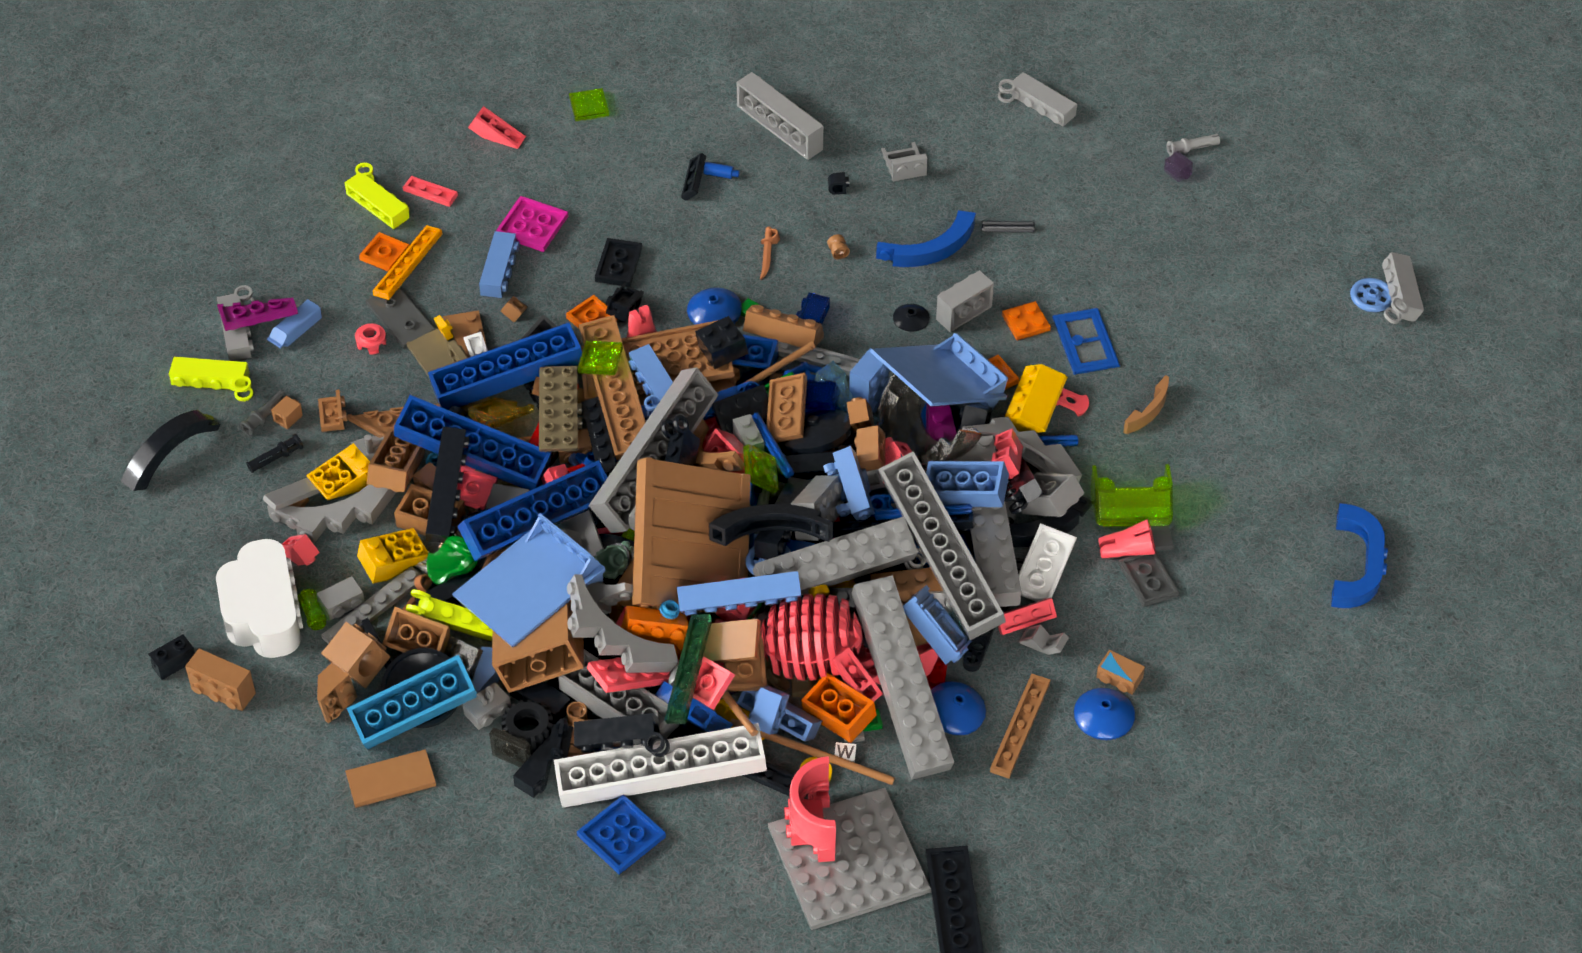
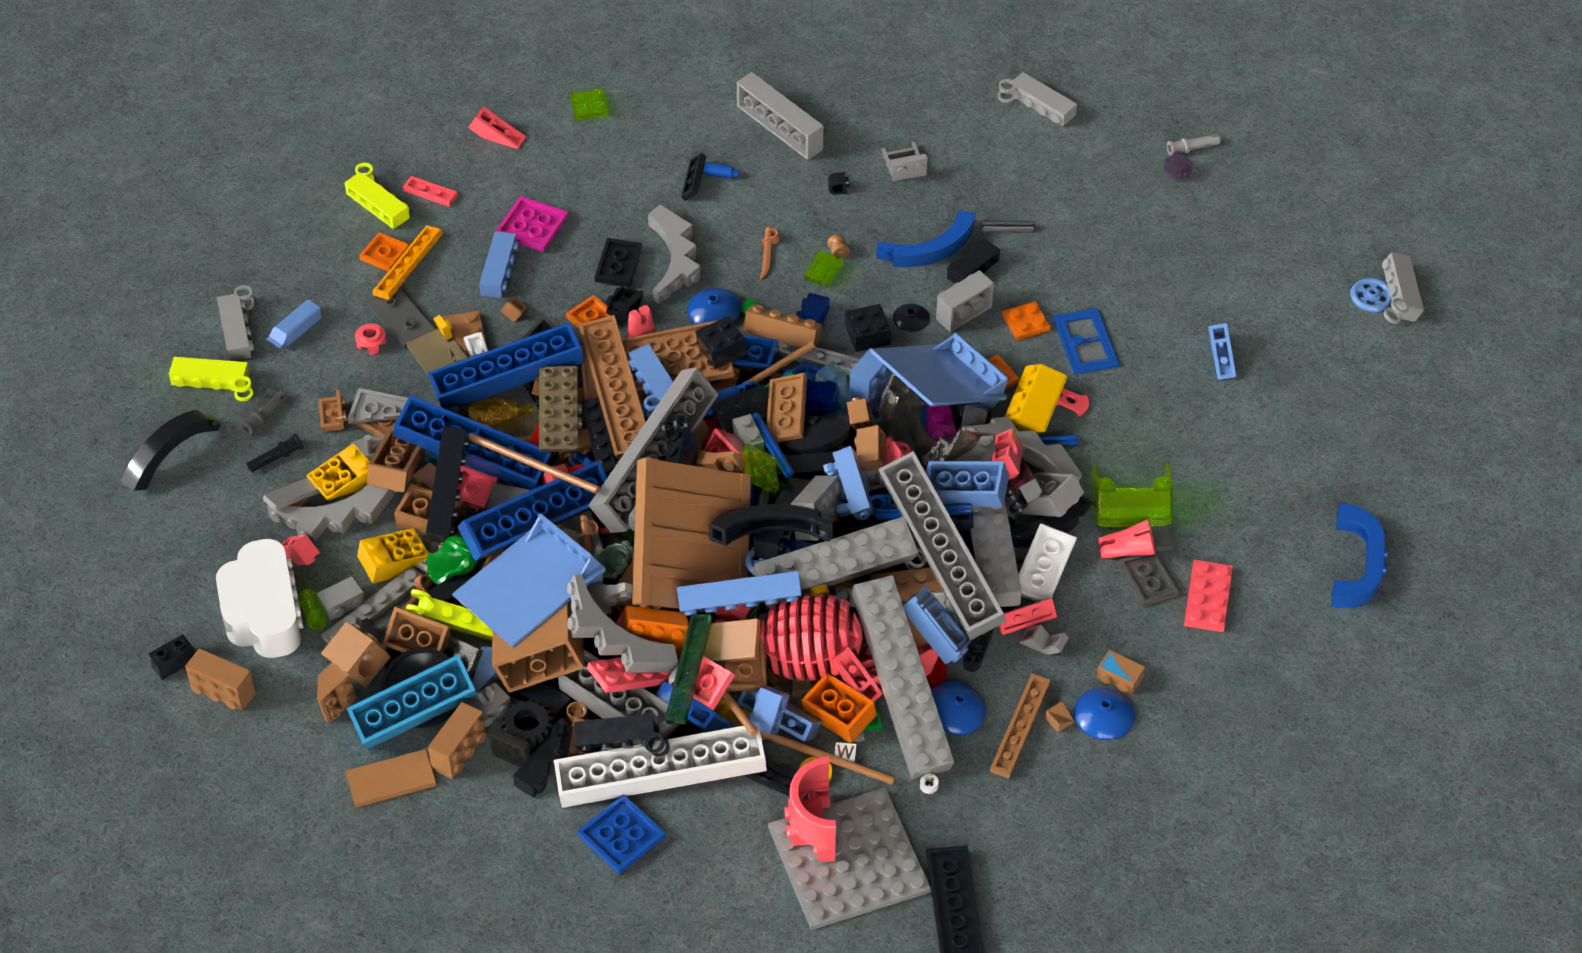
(256, 312): magenta wing -> none
(287, 412): medium nougat brick -> none
(375, 406): none -> light grey wing
(457, 740): none -> medium nougat brick
(534, 463): none -> medium nougat piece
(586, 532): none -> nougat sword
(600, 357): clear neon green plate -> none
(669, 609): dark azure plate -> none
(677, 235): none -> light grey arch
(823, 269): none -> clear neon green plate
(867, 327): none -> black brick
(929, 789): none -> white bush
(979, 257): none -> black brick
(1059, 717): none -> medium nougat slope
(1137, 419): medium nougat slope -> none
(1208, 595): none -> coral plate
(1222, 351): none -> medium blue slope

